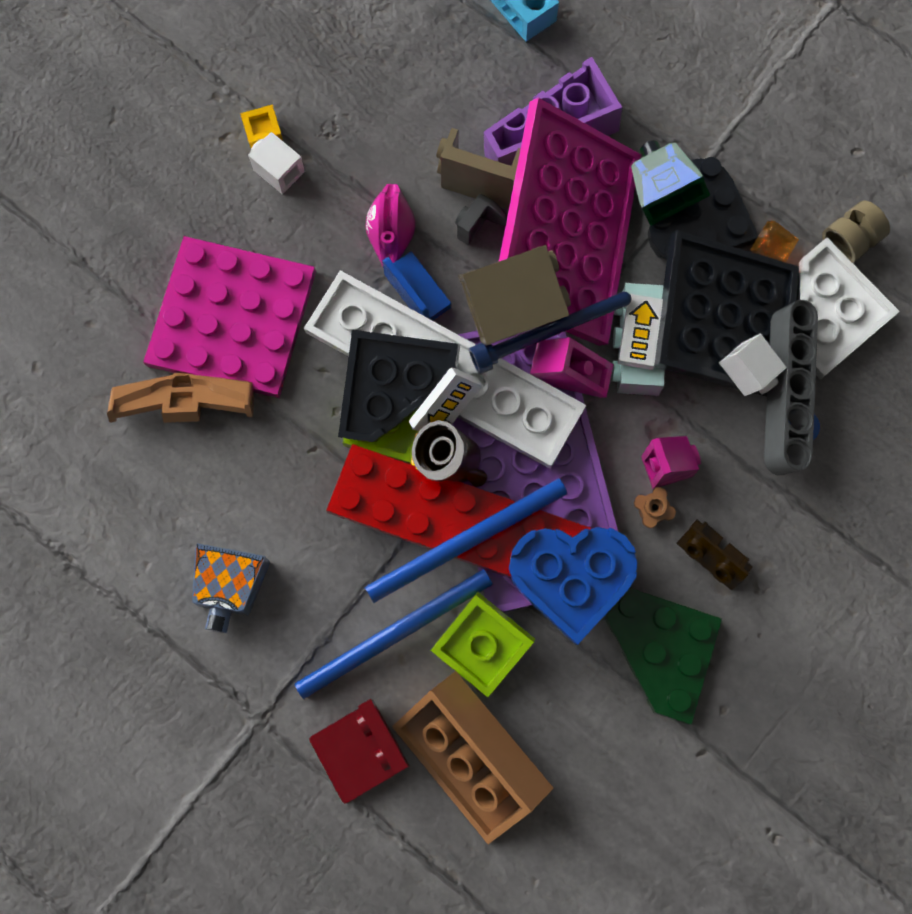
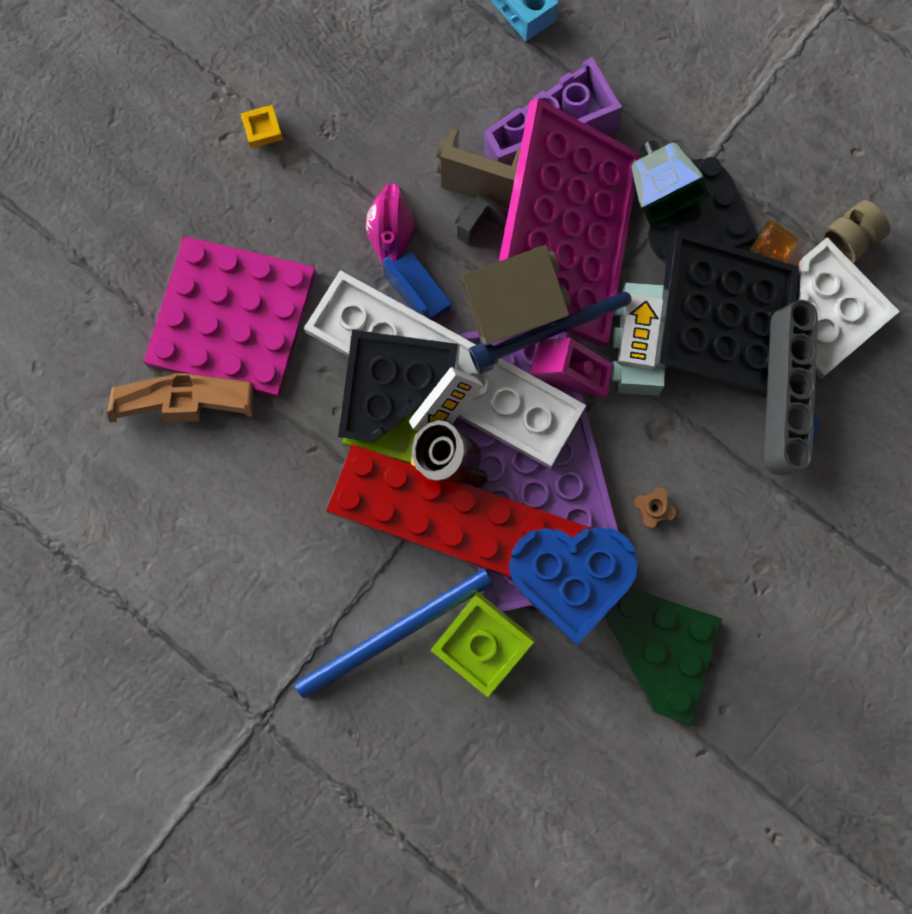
(226, 583): torso -> none
(276, 162): white brick -> none
(358, 751): dark red bracket -> none
(466, 540): blue piece -> none
(472, 757): medium nougat slope -> none
(670, 460): dark pink slope -> none
(726, 565): dark brown hinge -> none
(753, 366): white brick -> none

